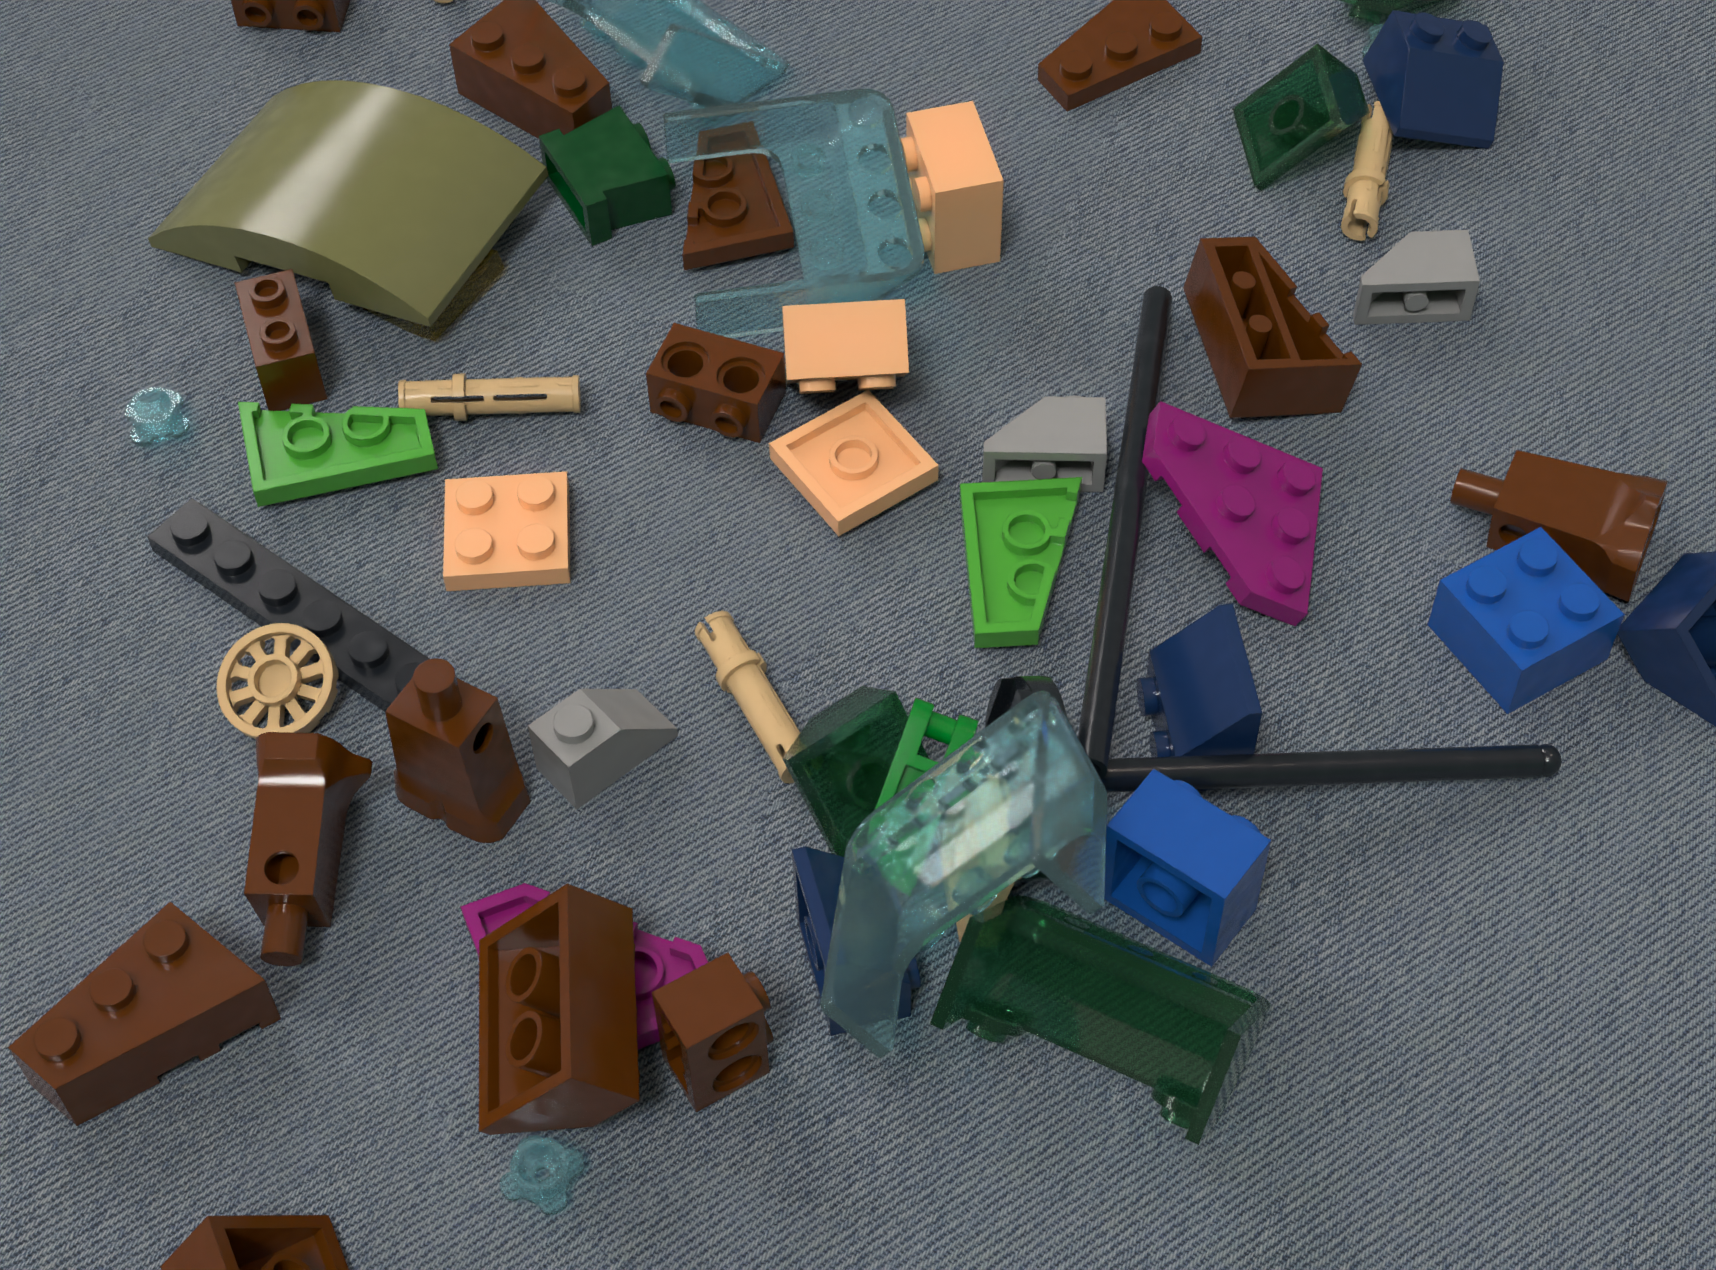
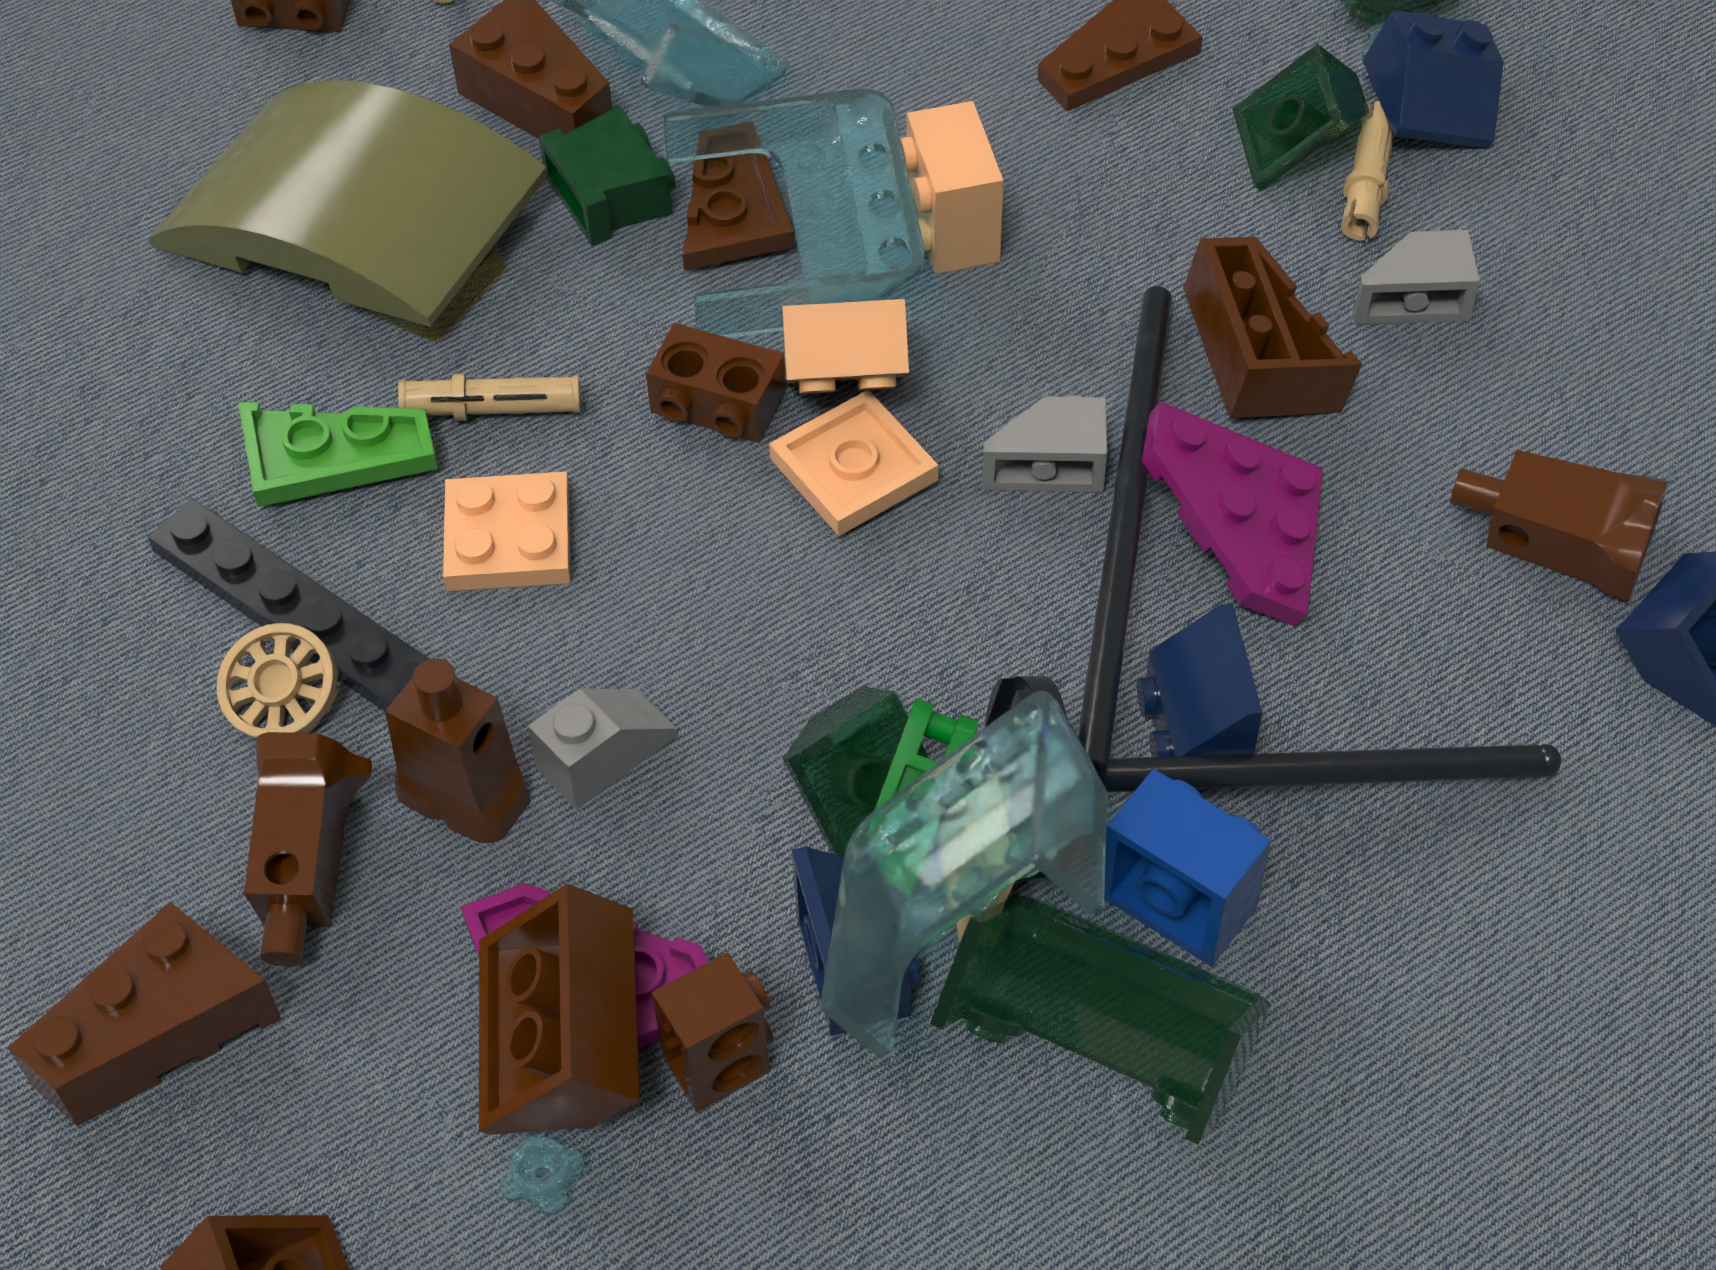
(156, 416): clear light blue plate -> none
(280, 340): reddish brown brick -> none
(743, 675): tan pin -> none
(1014, 554): bright green wing -> none
(1524, 619): blue brick -> none

